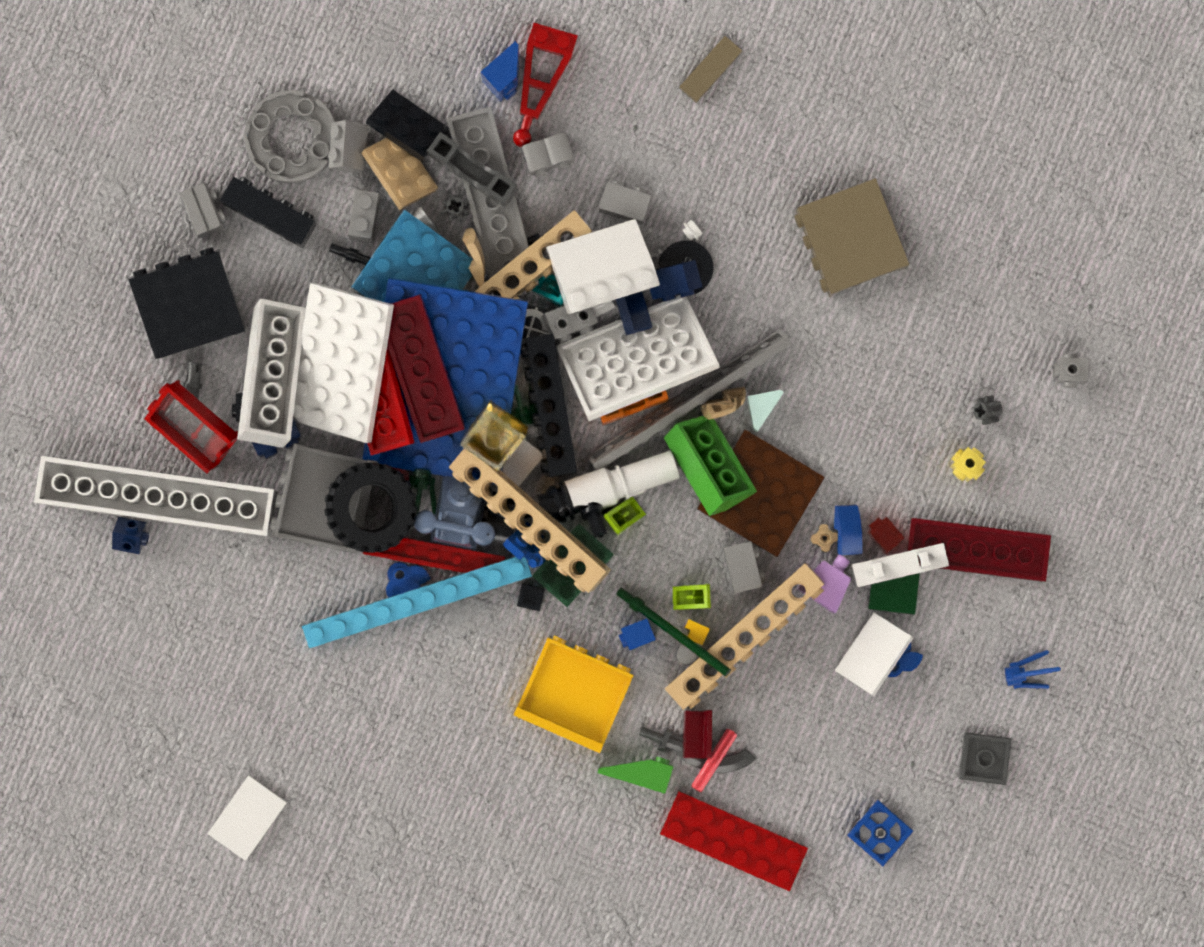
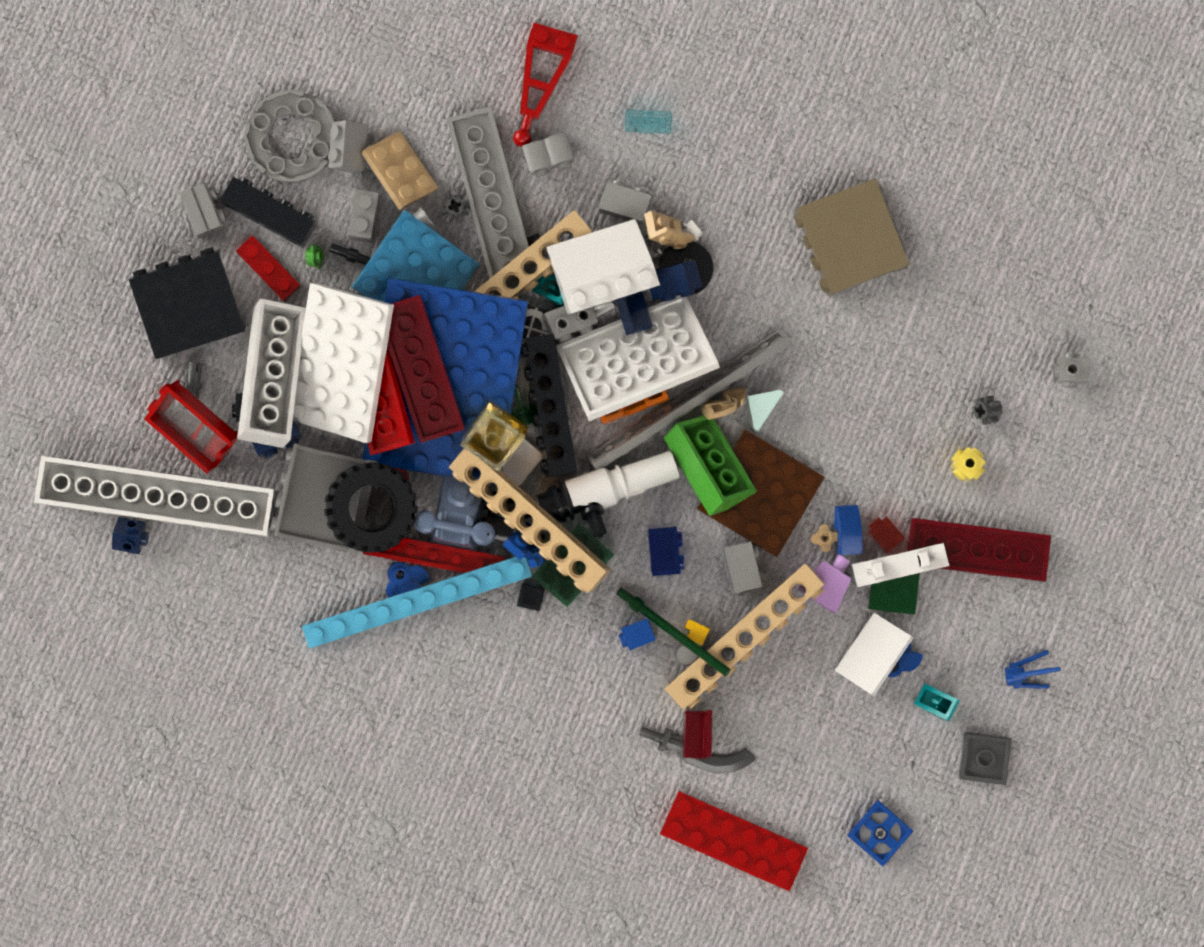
(247, 818): white tile -> none
(268, 268): none -> red plate
(314, 256): none -> bright green plate
(406, 124): black plate -> none
(421, 480): clear green plant -> none
(472, 171): dark grey arch -> none
(477, 265): tan brick -> none
(503, 73): blue slope -> none
(574, 694): yellow panel -> none
(624, 515): lime slope -> none
(644, 773): bright green slope -> none
(648, 121): none -> clear light blue slope
(665, 552): none -> clear blue brick
(666, 230): none -> tan bracket
(691, 597): lime slope -> none
(710, 69): dark tan tile -> none
(714, 761): coral axle -> none
(936, 702): none -> teal slope

